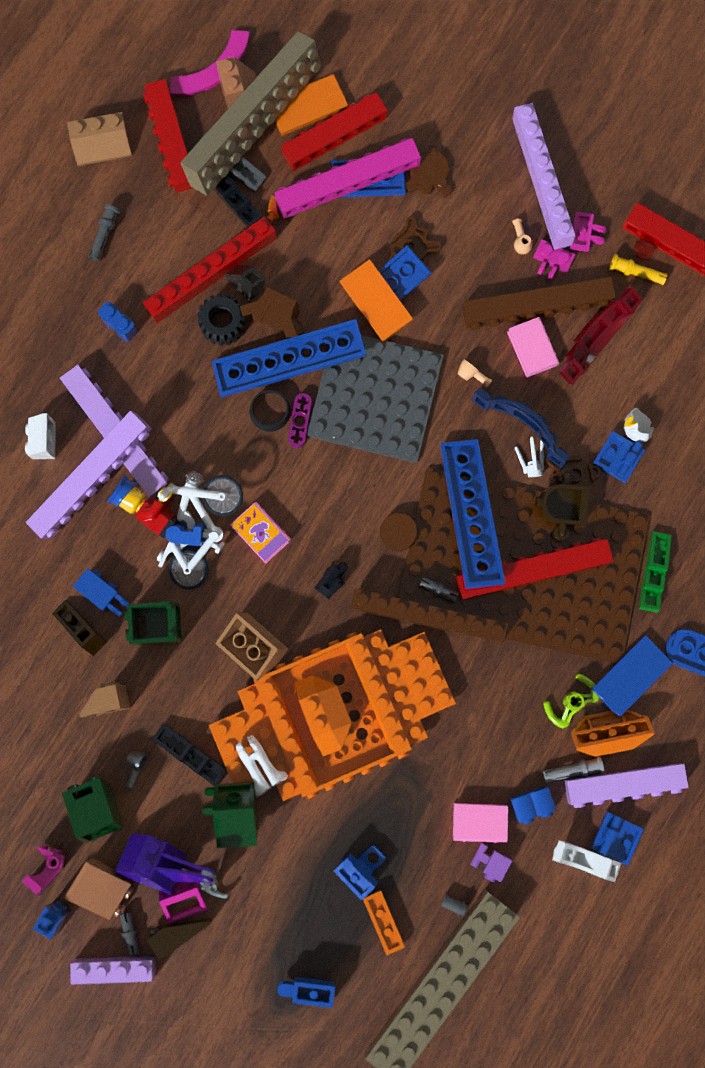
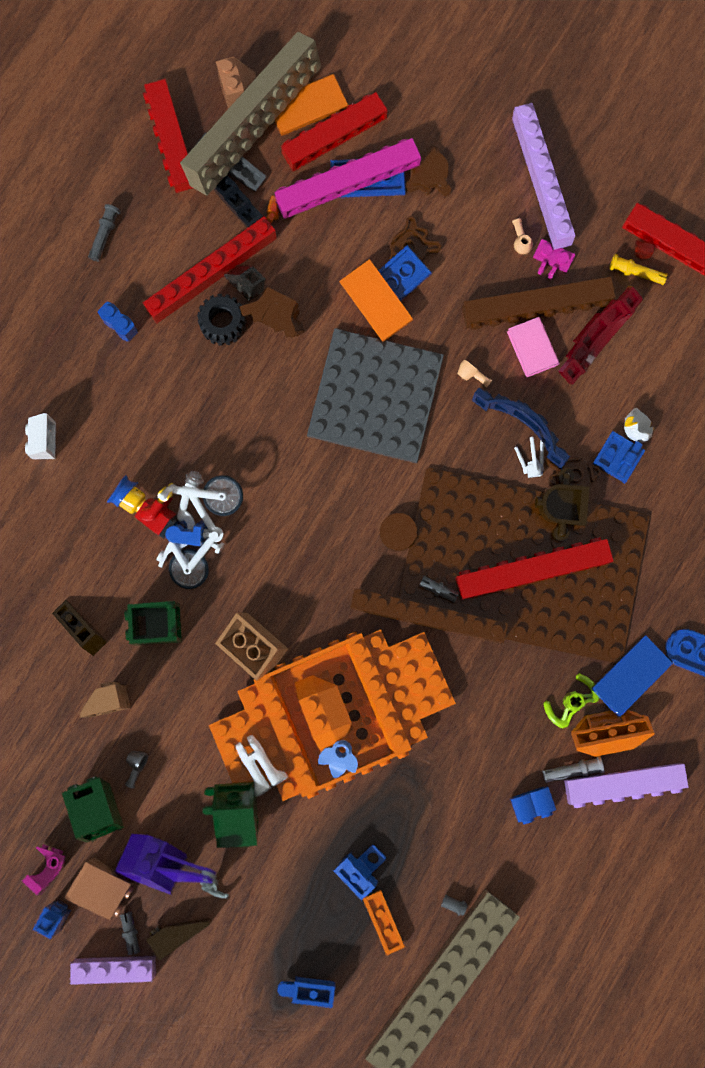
(89, 475): lavender brick -> none
(99, 138): medium nougat slope -> none
(99, 591): blue hinge -> none
(105, 420): lavender brick -> none
(182, 891): dark pink tile -> none
(189, 755): black slope -> none
(209, 77): dark pink tile -> none
(261, 532): piece -> none
(269, 428): black tyre -> none
(278, 350): blue plate -> none
(307, 408): magenta beam -> none
(332, 580): black rock -> none
(337, 760): none -> medium blue plate
(463, 522): blue plate -> none
(480, 822): bright pink piece -> none
(495, 864): medium lavender brick -> none
(583, 227): dark pink hinge -> none
(586, 860): white arch -> none
(617, 838): blue plate -> none
(655, 571): green slope -> none

